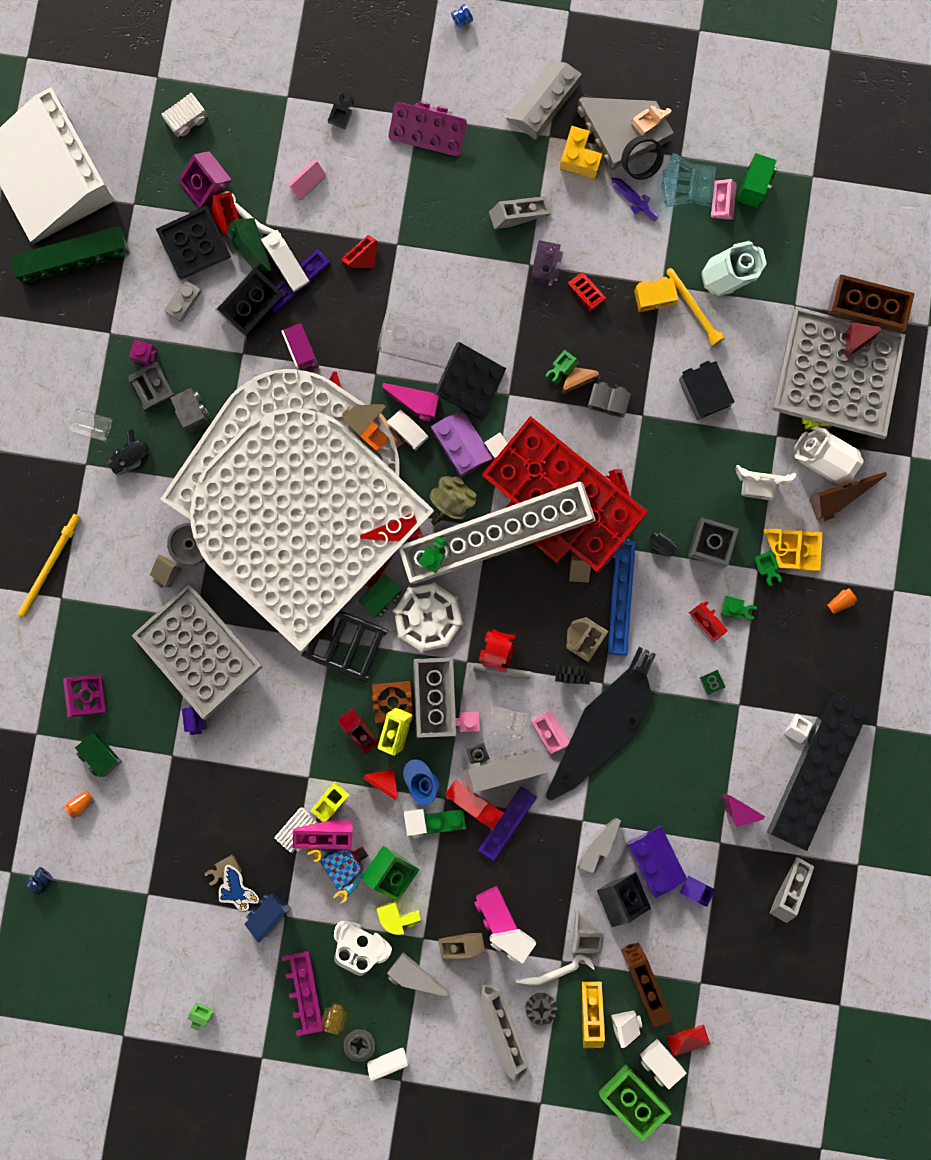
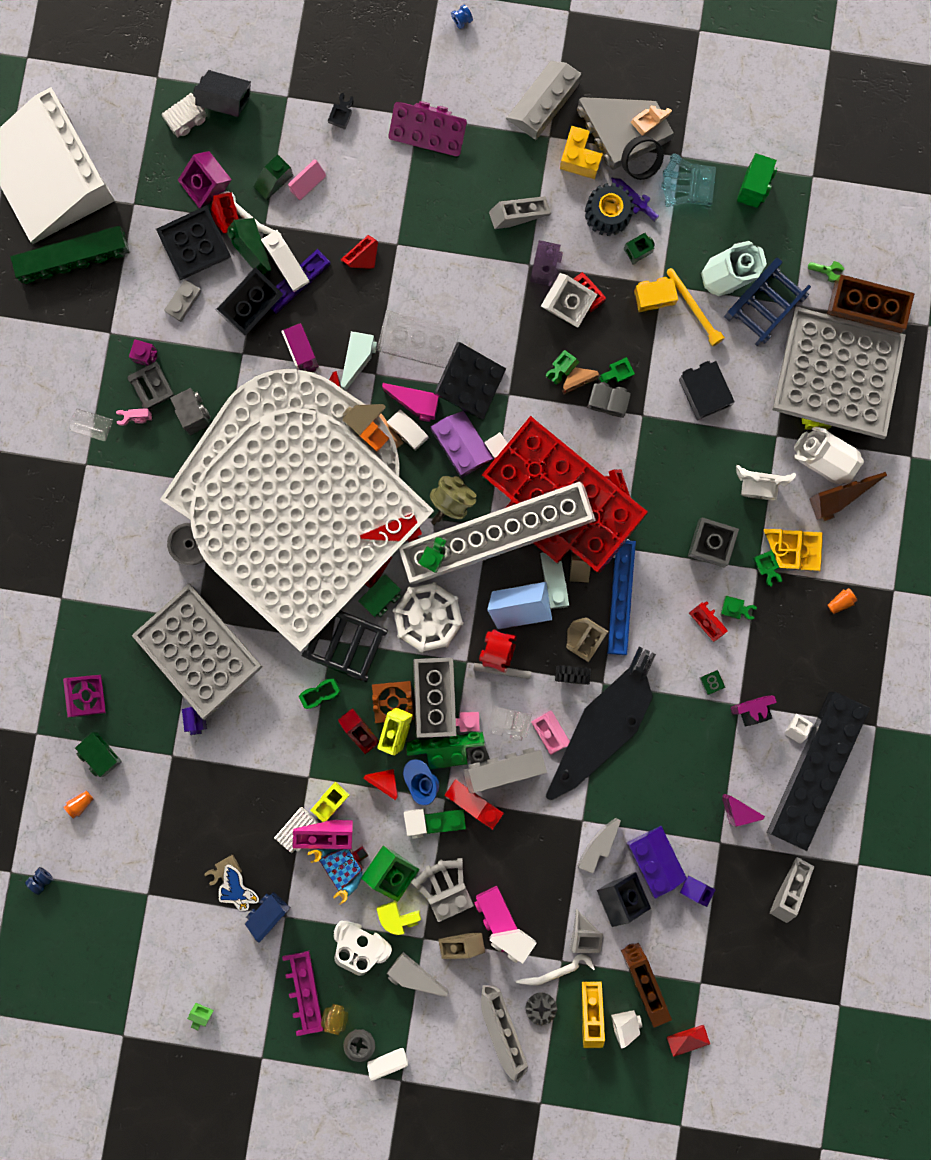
(67, 531): yellow bar -> none
(128, 457): black piece -> none
(137, 415): none -> bright pink plate
(164, 571): dark tan slope -> none
(222, 93): none -> black brick
(273, 177): none -> dark green slope
(315, 697): none -> green brick
(358, 355): none -> light aqua slope
(446, 750): none -> green bracket
(451, 900): none -> light grey plate
(507, 824): dark purple tile -> none
(520, 605): none -> light blue slope
(556, 583): none -> light aqua slope
(569, 300): none -> white slope
(609, 209): none -> black wheel
(619, 371): none -> green plate
(634, 1103): bright green brick -> none
(642, 241): none -> dark green brick
(662, 1063): white brick -> none
(663, 543): black brick -> none
(724, 199): bright pink slope -> none
(754, 711): none -> magenta piece
(762, 285): none -> dark blue fence
(828, 270): none -> bright green bar
(858, 336): dark red slope -> none

